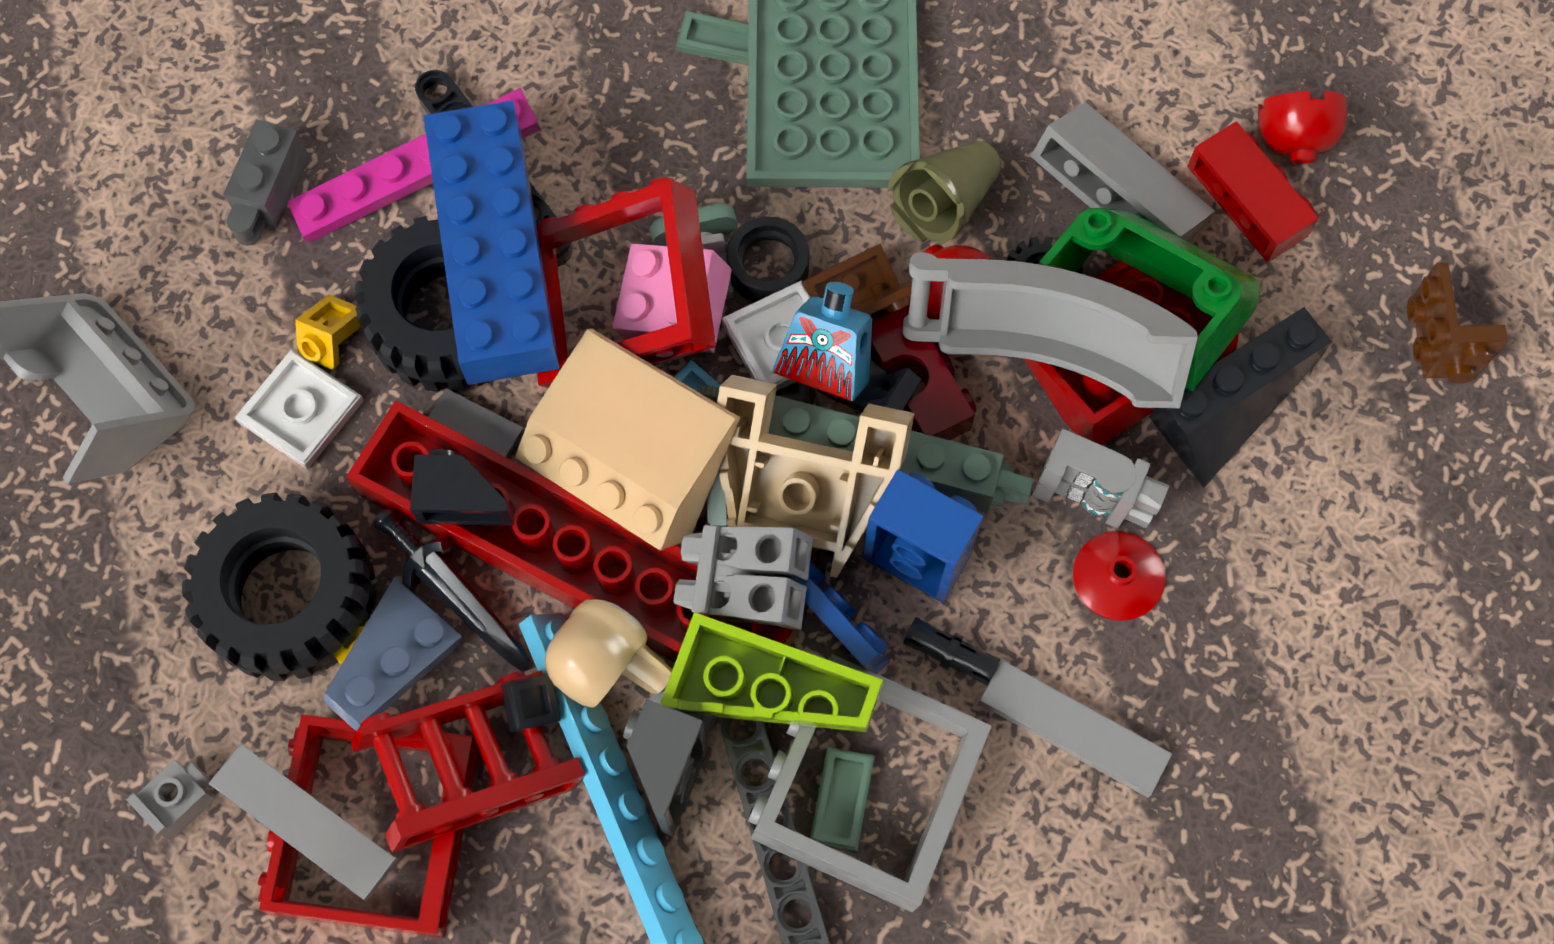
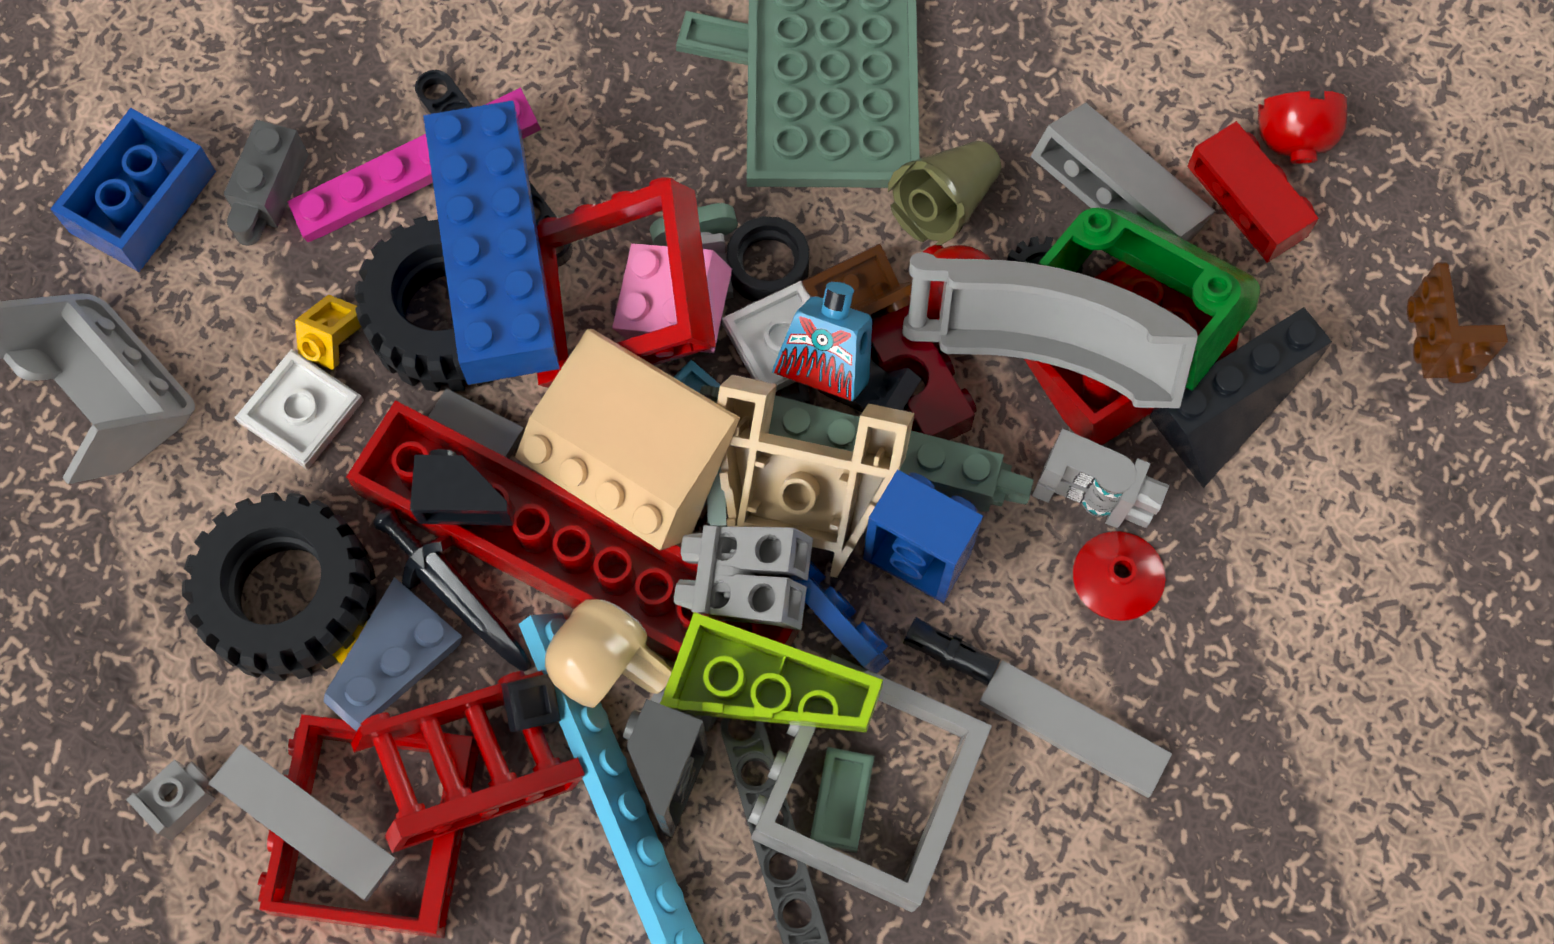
(134, 189): none -> blue brick

